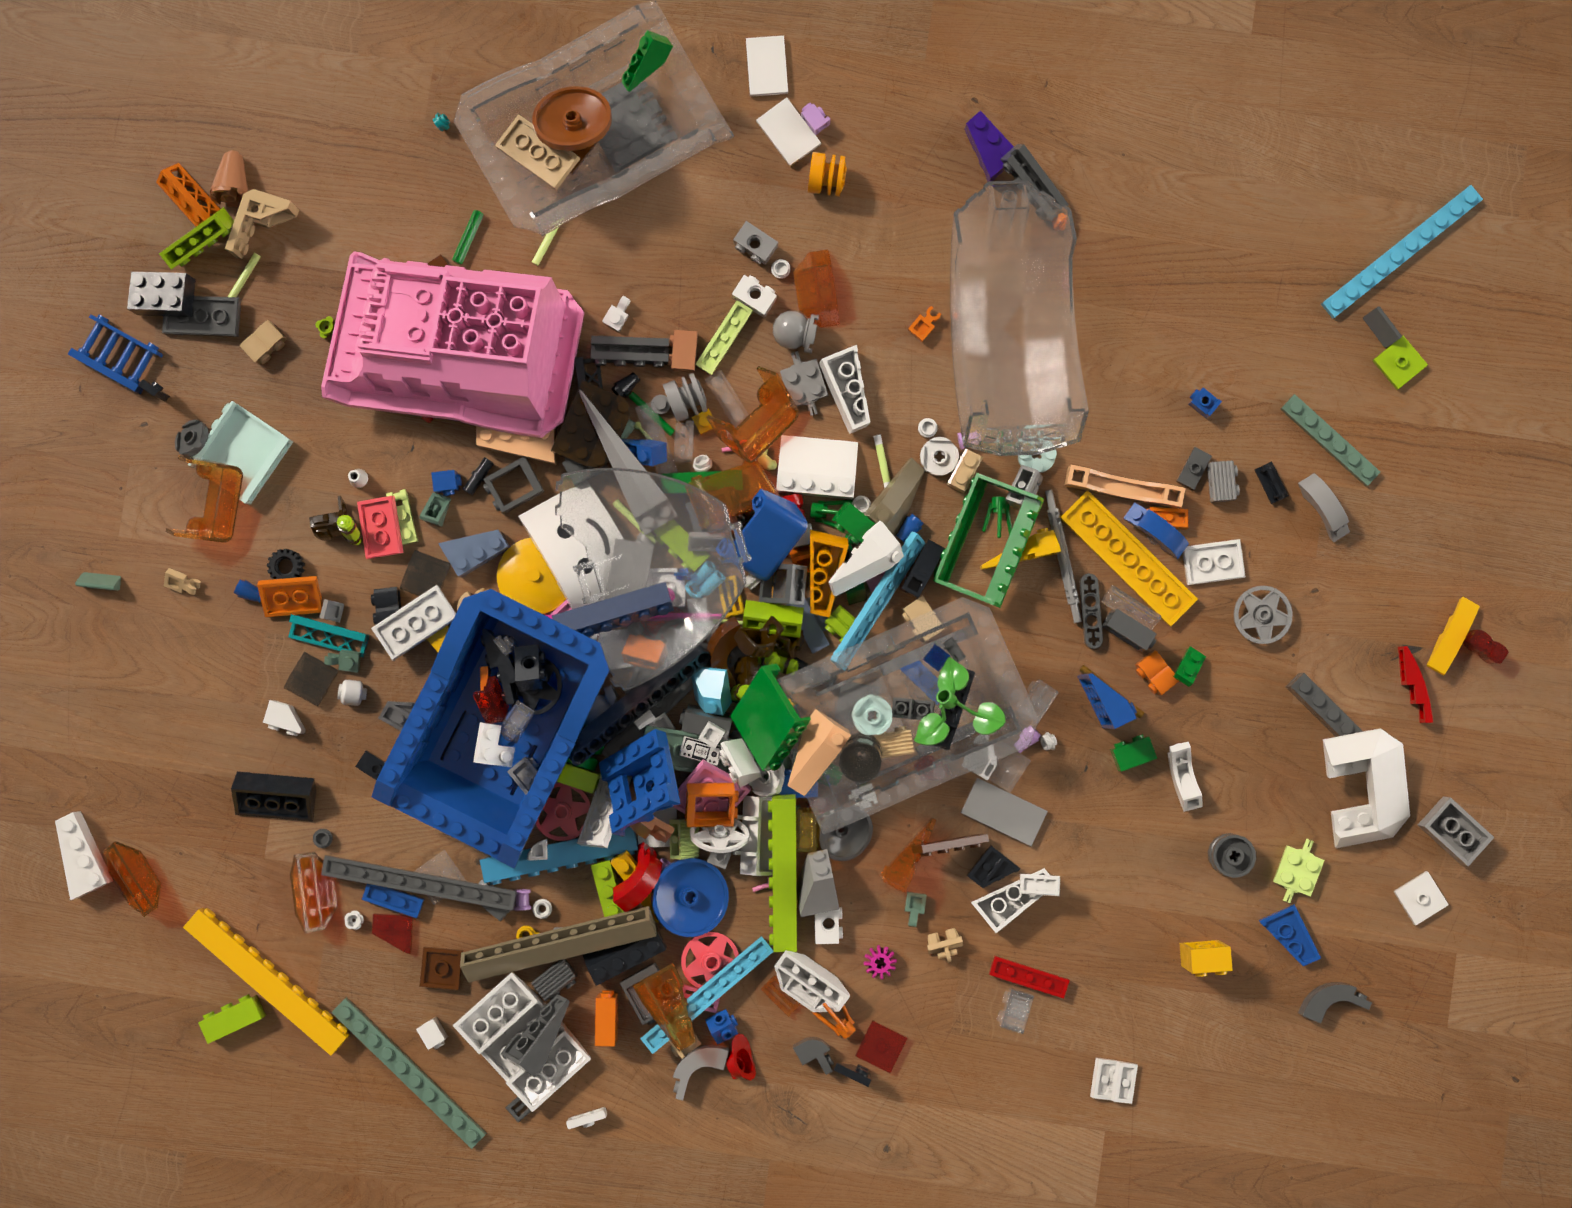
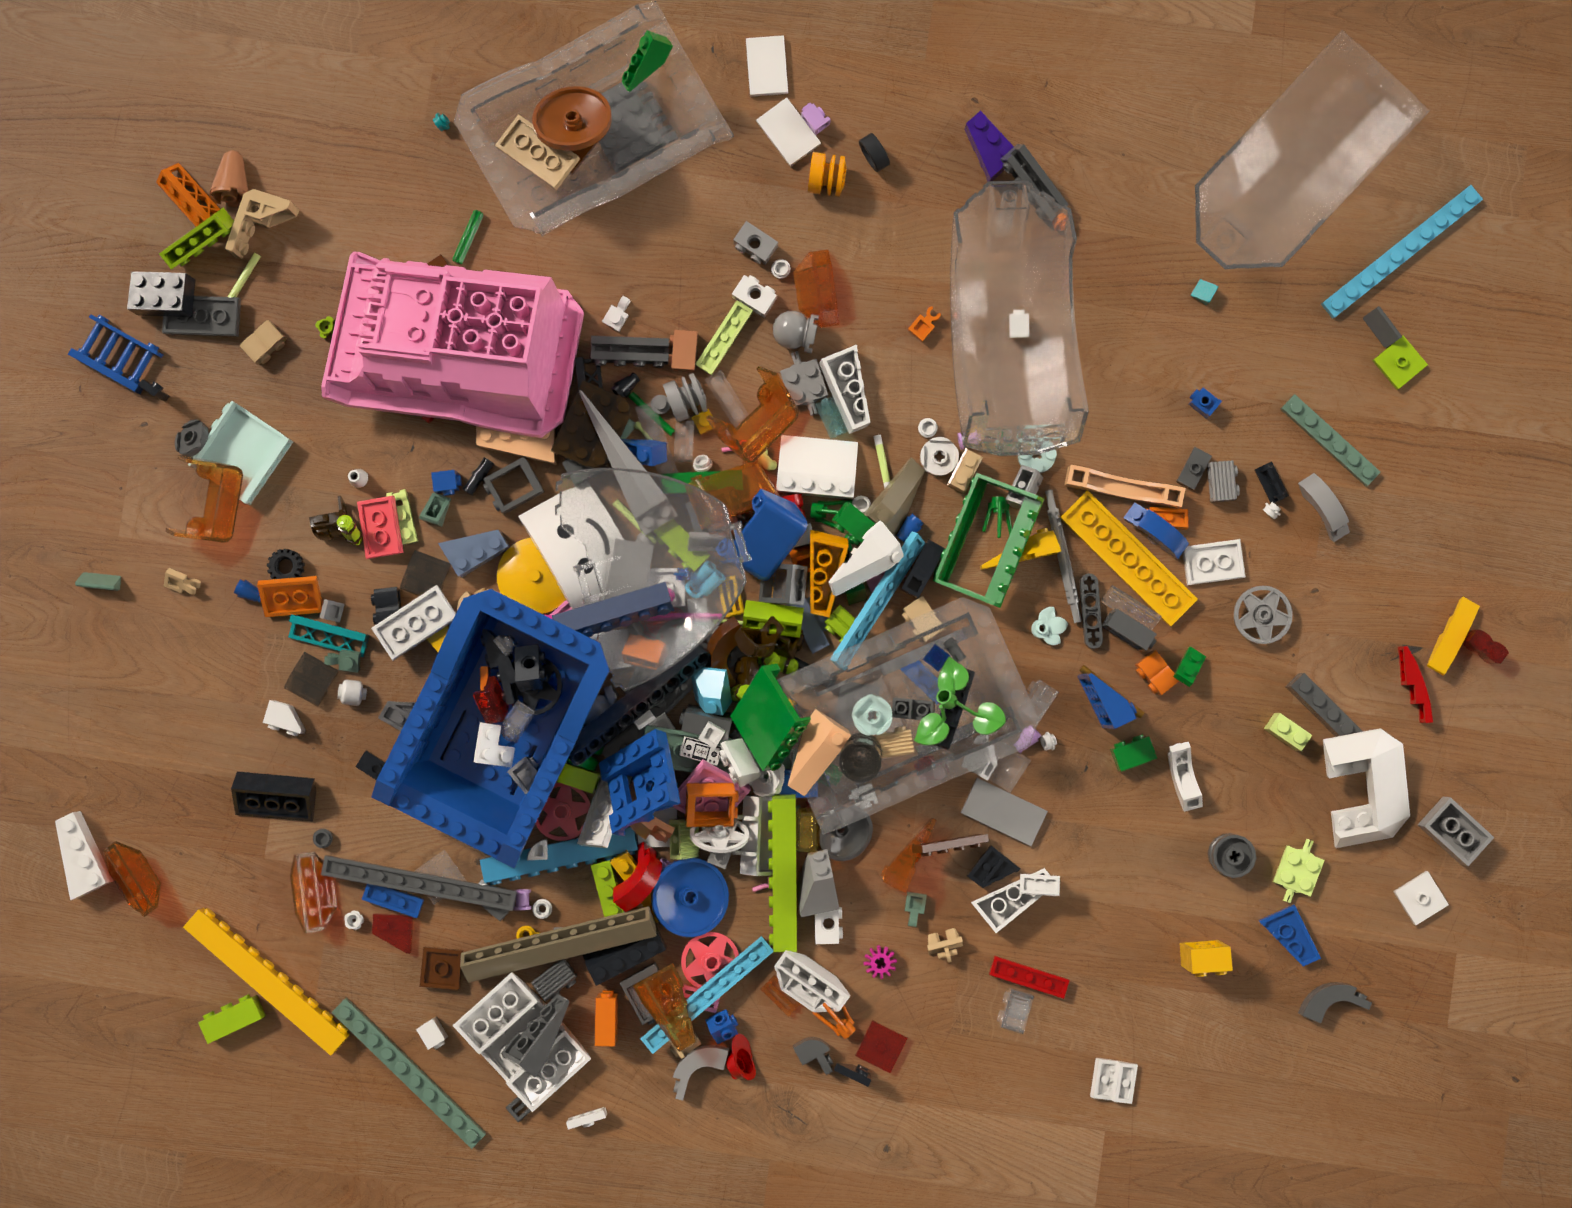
(543, 247): yellowish green bar -> none
(751, 581): white plate -> none
(831, 417): none -> clear light blue hinge
(874, 152): none -> black tyre
(1018, 324): none -> white brick
(1052, 626): none -> light aqua plate
(1204, 291): none -> slope
(1272, 510): none -> white plate
(1288, 732): none -> yellowish green brick
(1303, 158): none -> clear windscreen

